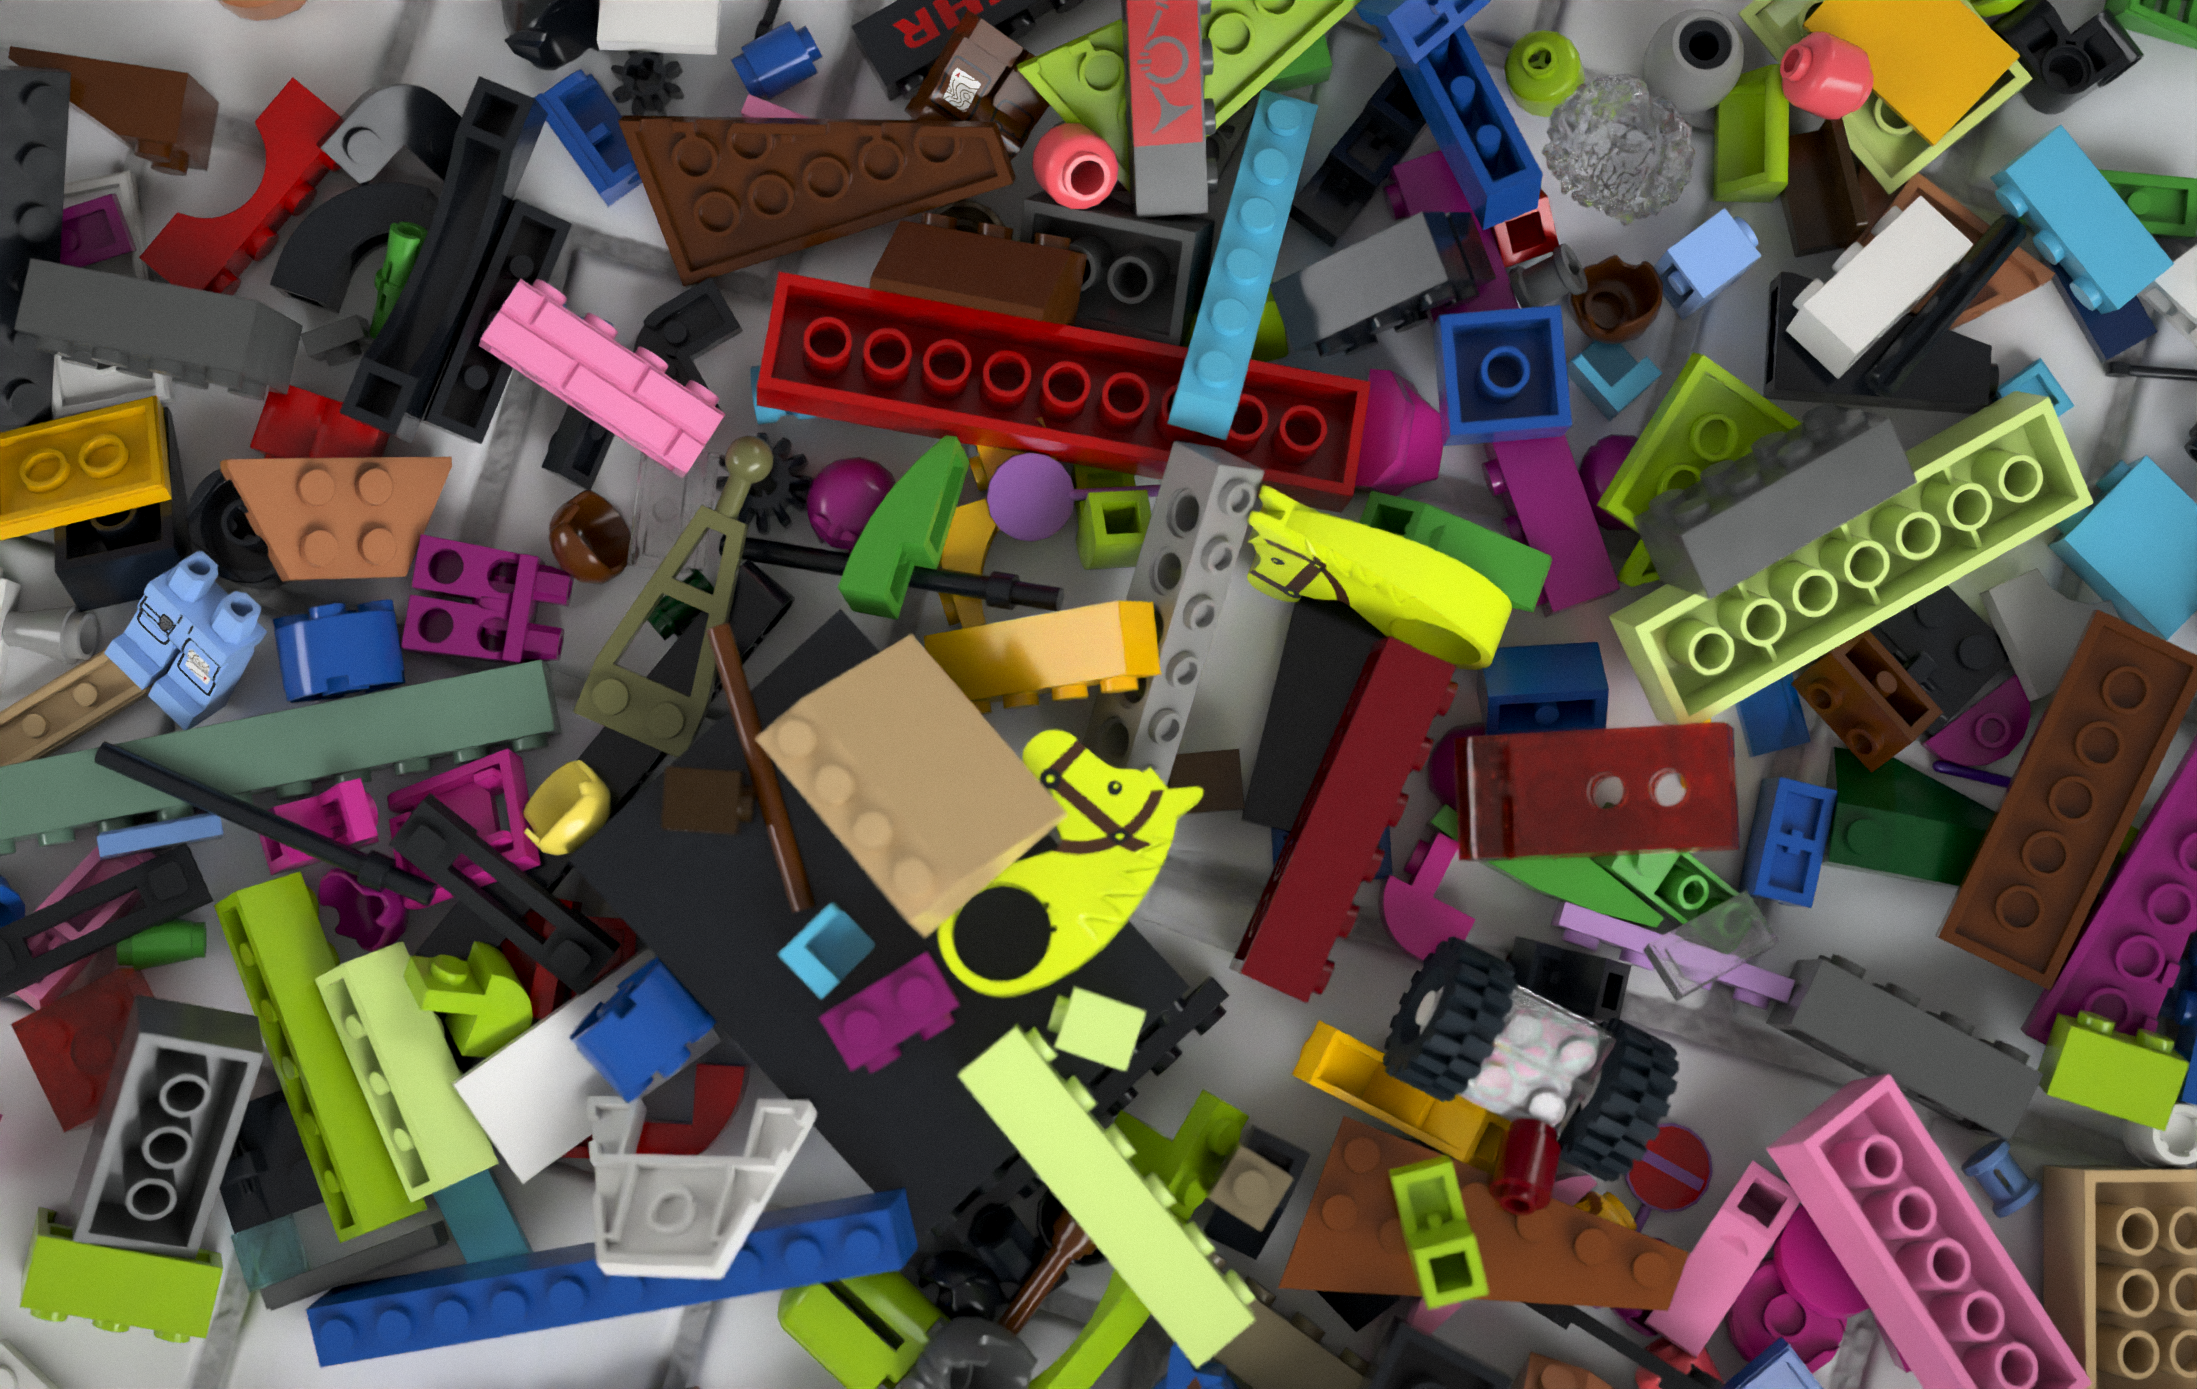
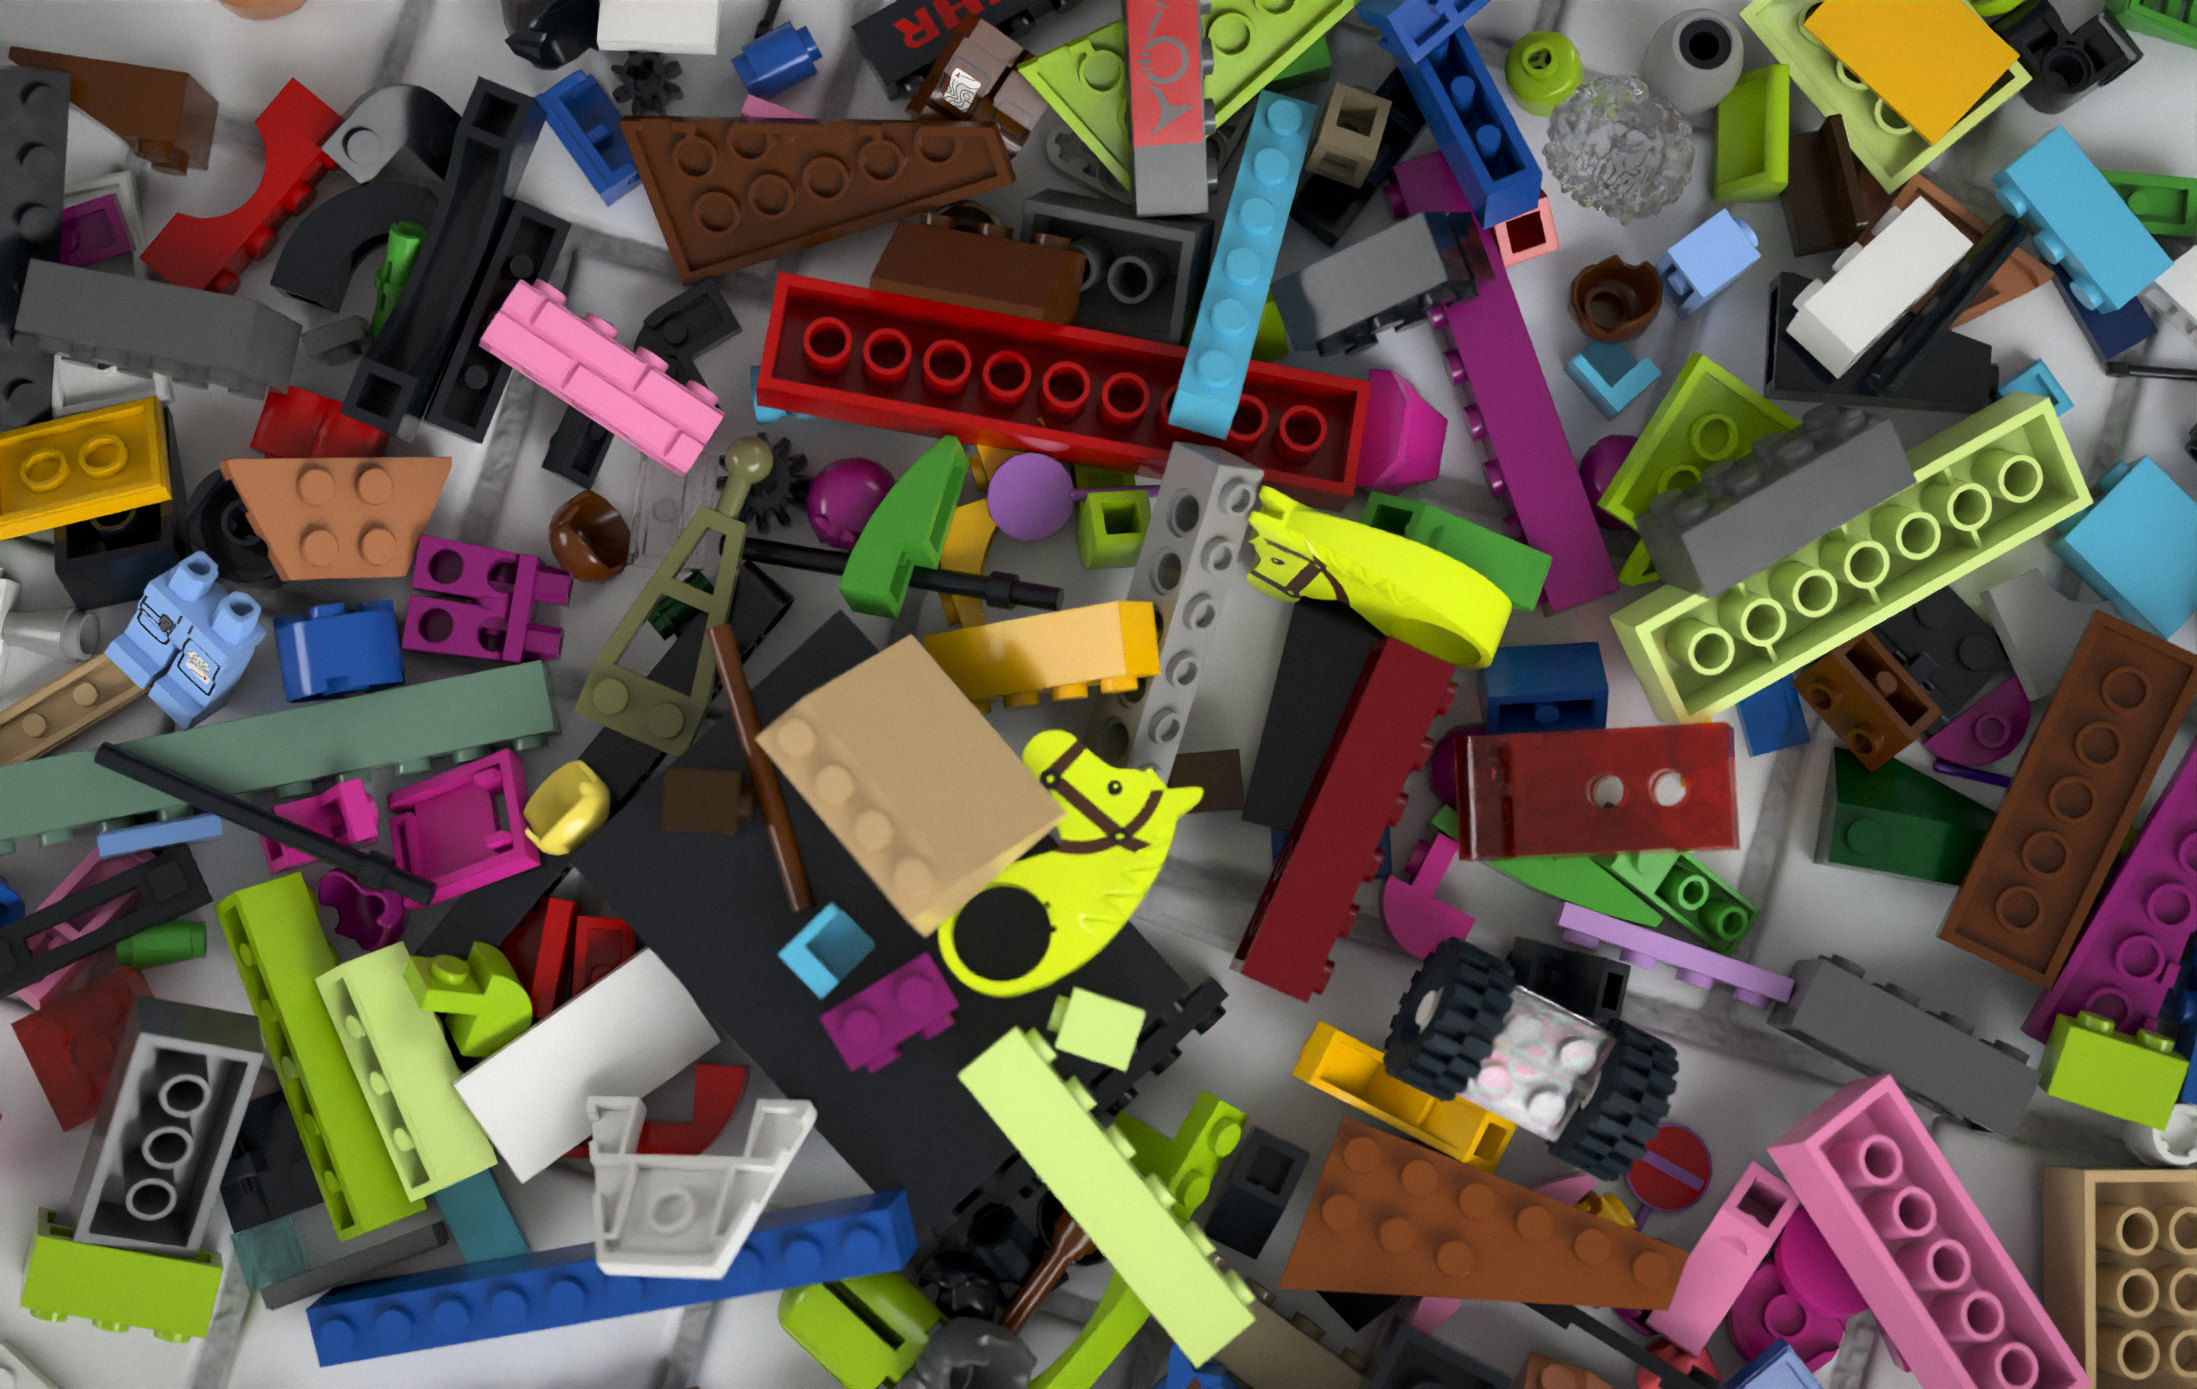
(434, 840): black container -> none
(642, 1029): blue brick -> none
(1075, 166): coral head -> none
(1249, 1186): dark tan brick -> none
(1348, 134): none -> dark tan brick
(1437, 1232): lime brick -> none
(1501, 375): blue brick -> none
(1525, 1166): dark red brick -> none
(1549, 279): dark grey bush -> none
(1711, 945): clear tile -> none
(1787, 841): blue hinge -> none
(1826, 75): coral head -> none
(2005, 1198): medium blue bush -> none

